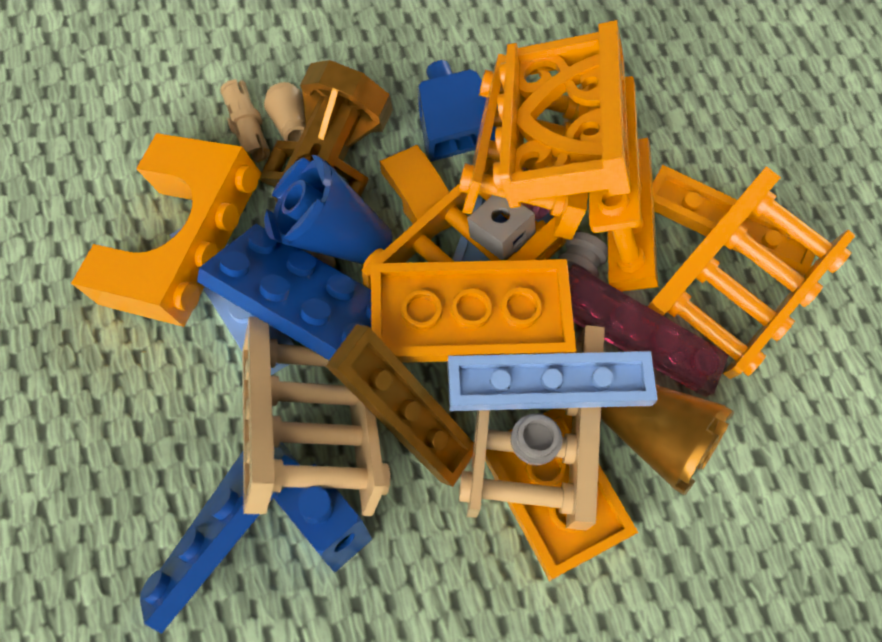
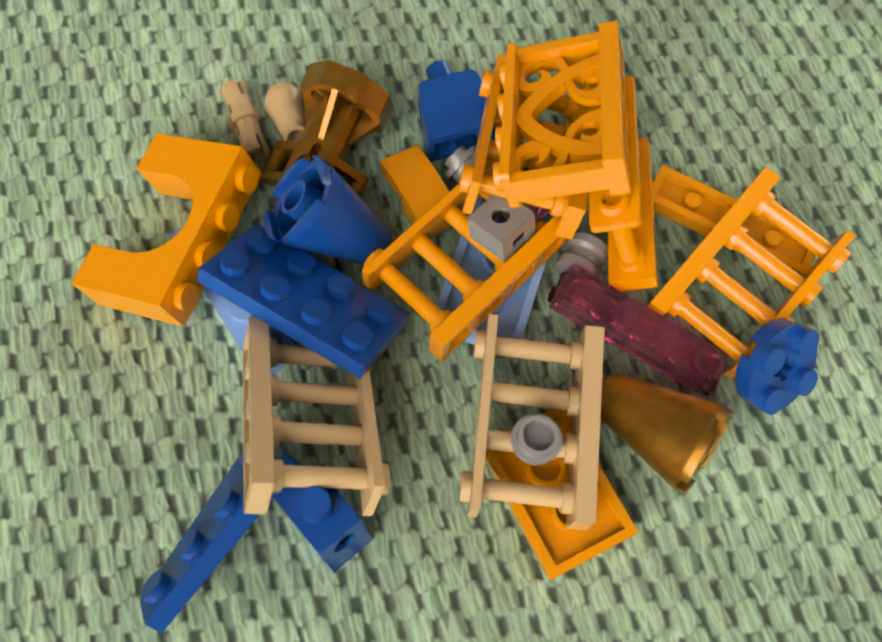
(401, 404): pearl gold plate -> none
(457, 160): none -> light grey plate
(472, 308): light orange plate -> none
(551, 381): light blue plate -> none
(778, 366): none -> blue plate

